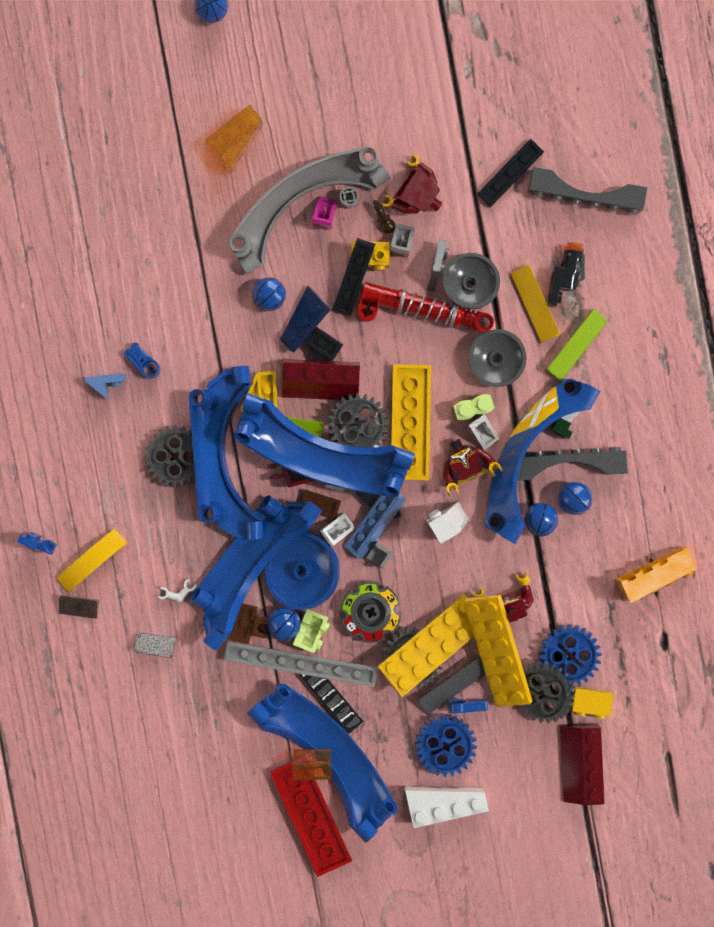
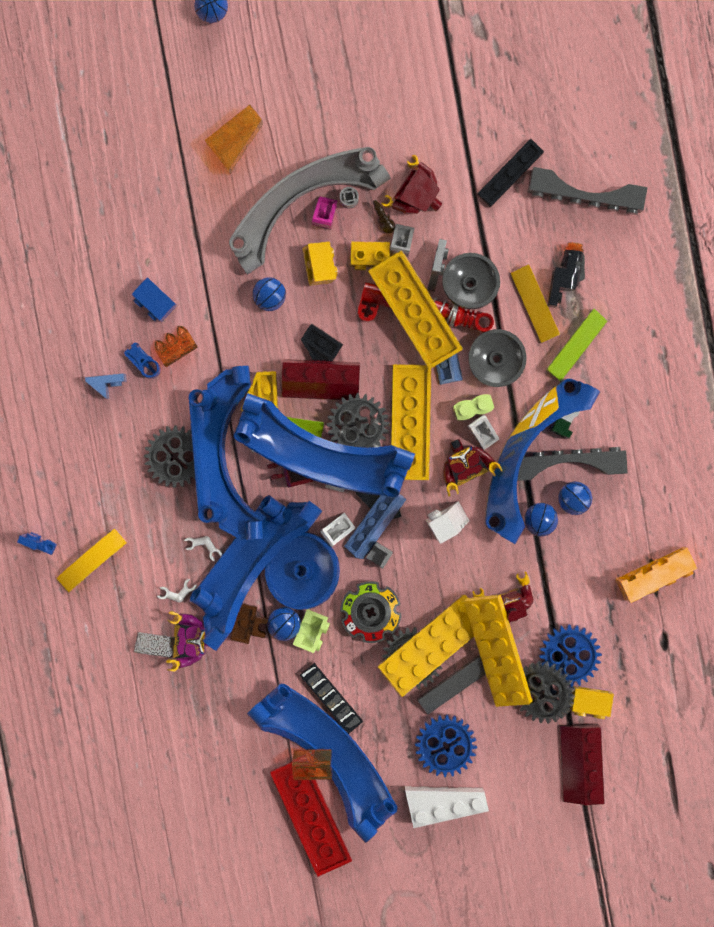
(78, 606): clear smoke slope -> none
(154, 300): none -> blue brick
(175, 346): none -> clear orange plate
(188, 640): none -> torso
(204, 541): none -> white arm
(301, 664): light grey plate -> none
(304, 320): dark blue wing -> none
(319, 263): none -> yellow brick
(327, 504): reddish brown tile -> none
(353, 276): black tile -> none
(415, 309): none -> yellow plate
(449, 370): none -> medium blue slope
(467, 706): blue piece -> none

